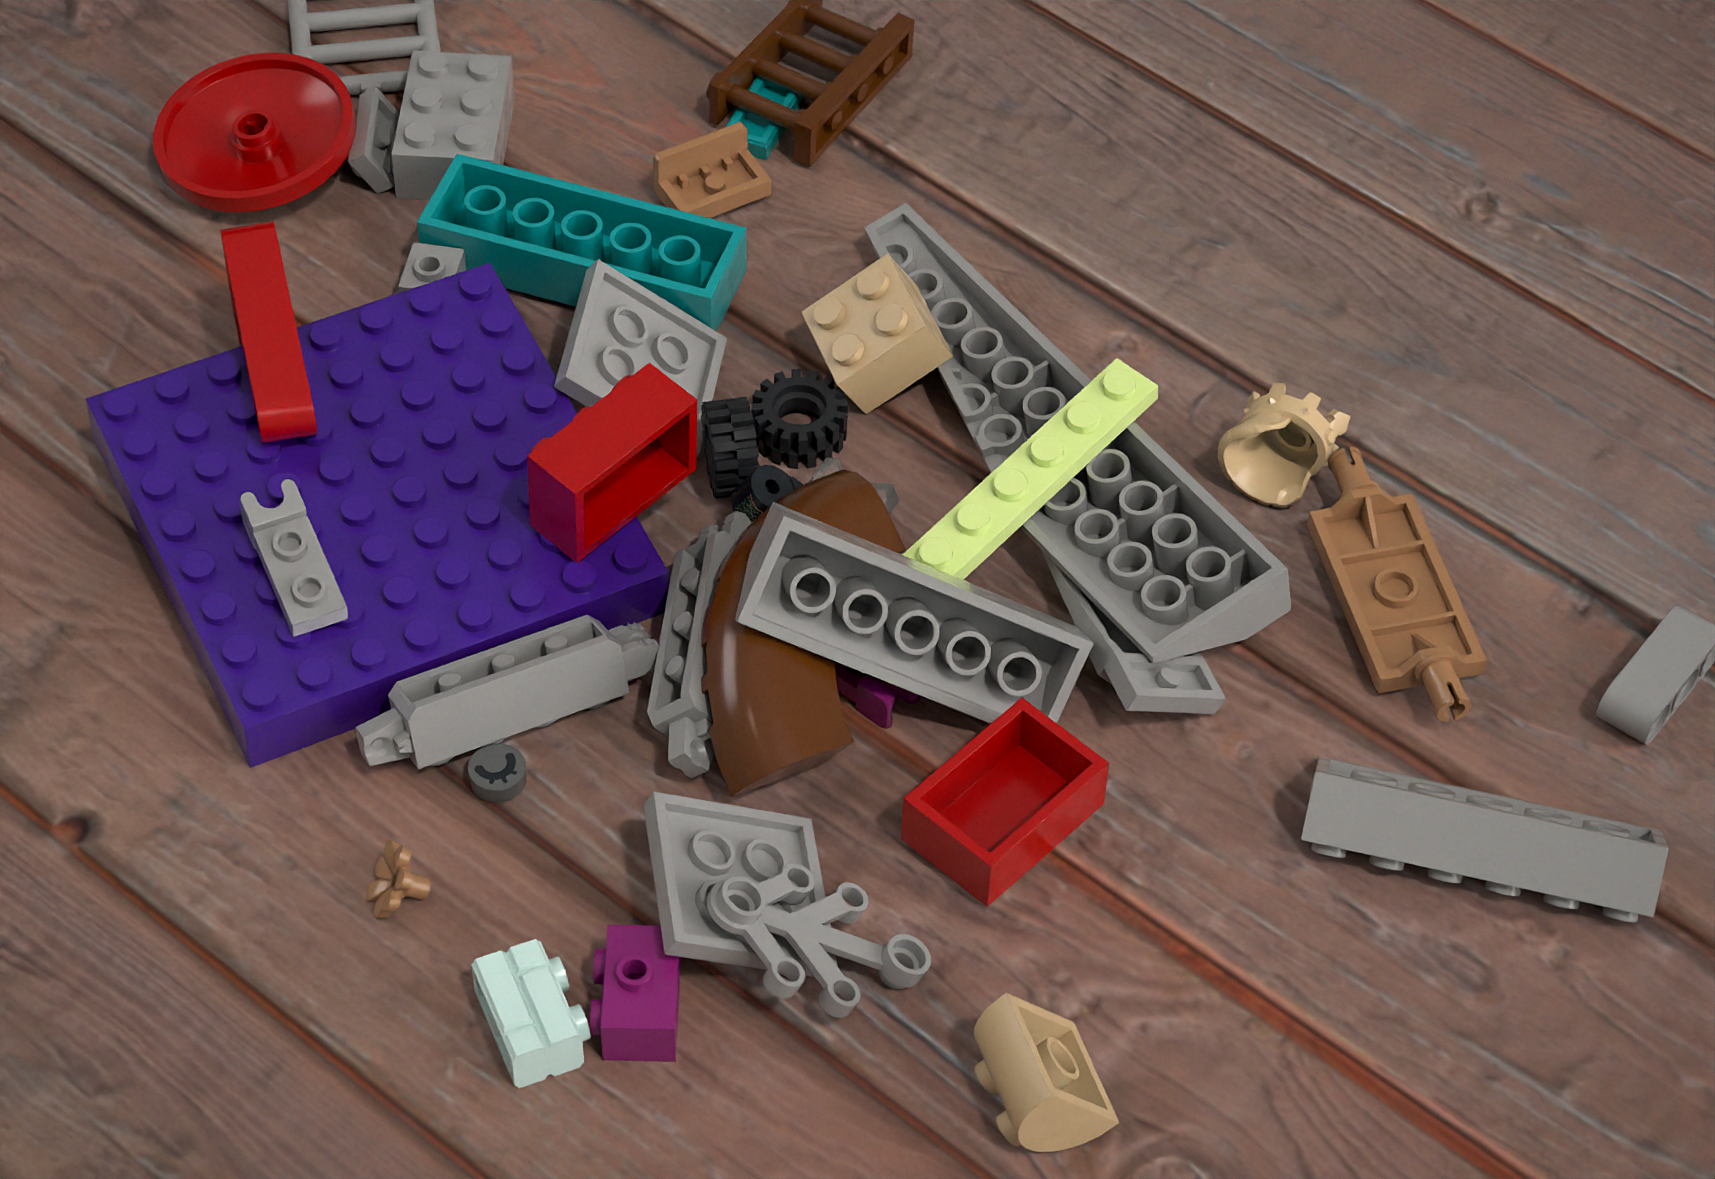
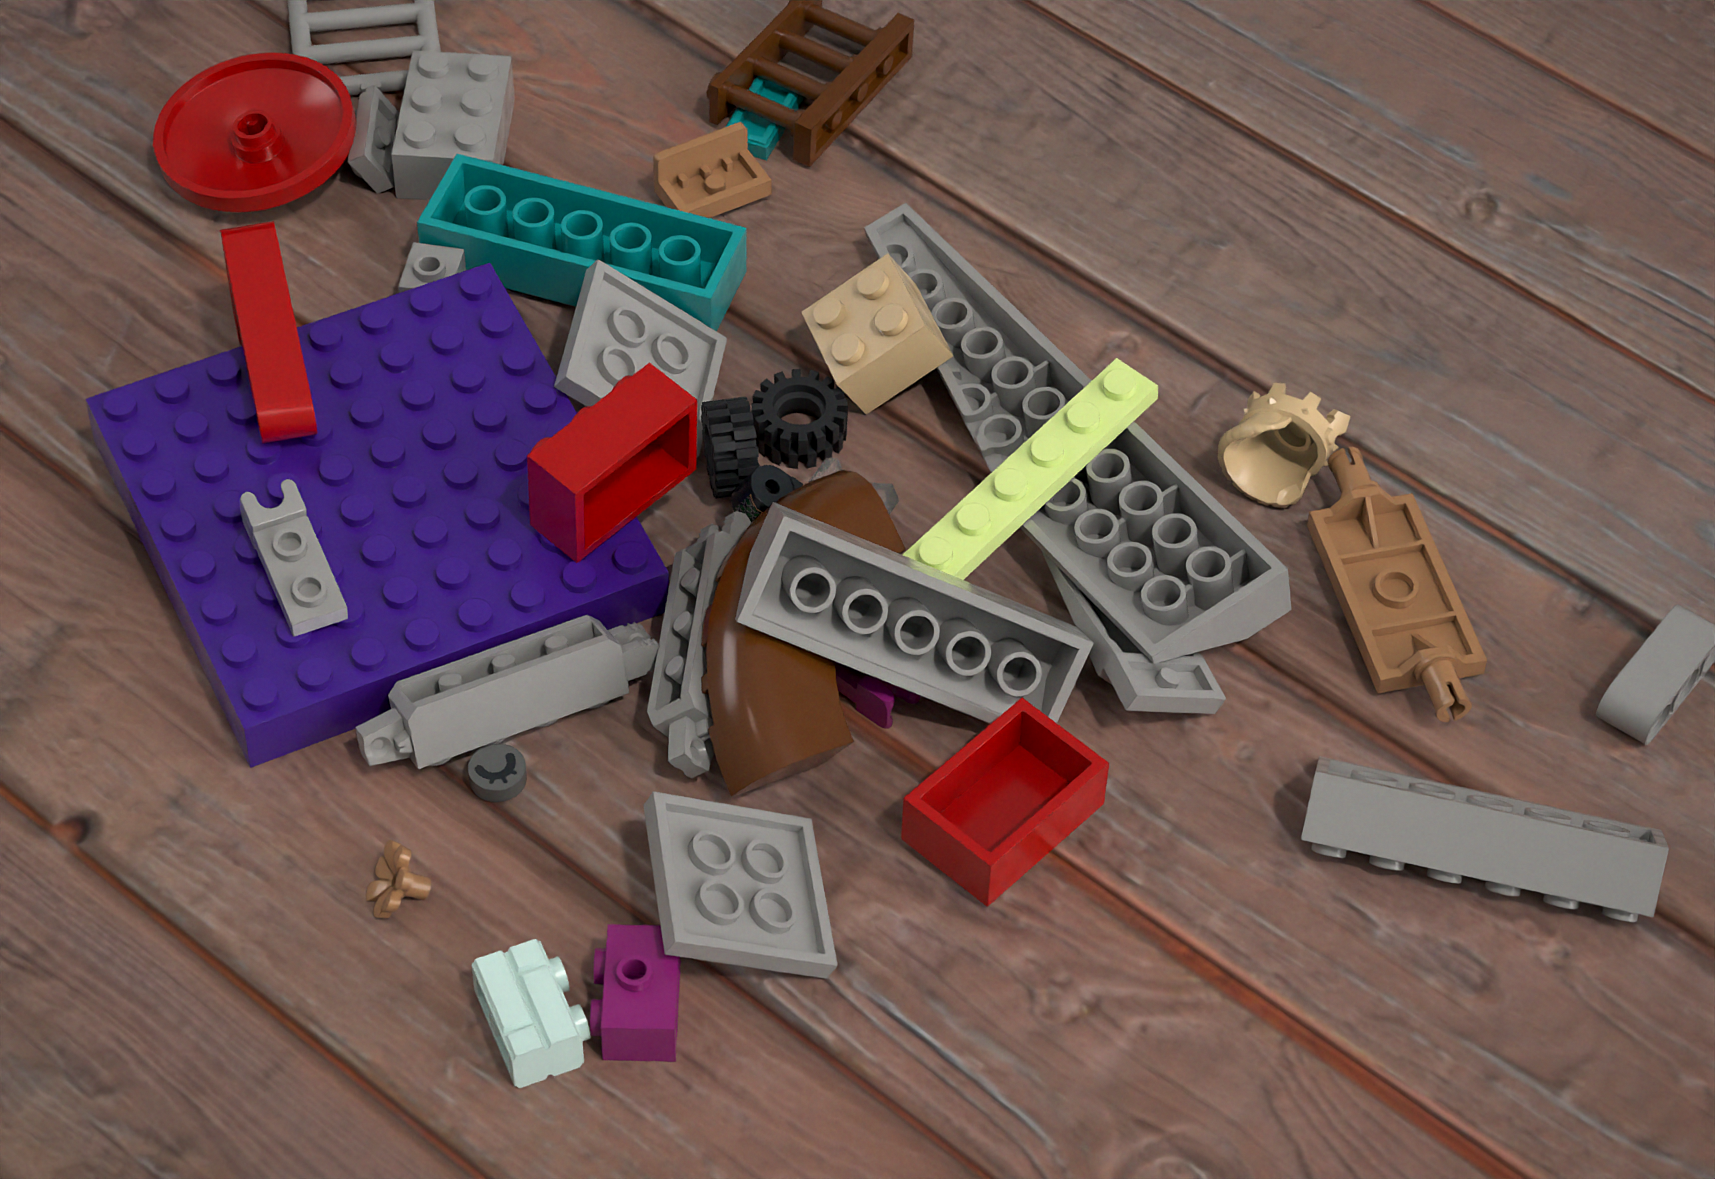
(745, 909): light grey plant -> none
(1041, 1077): tan brick -> none

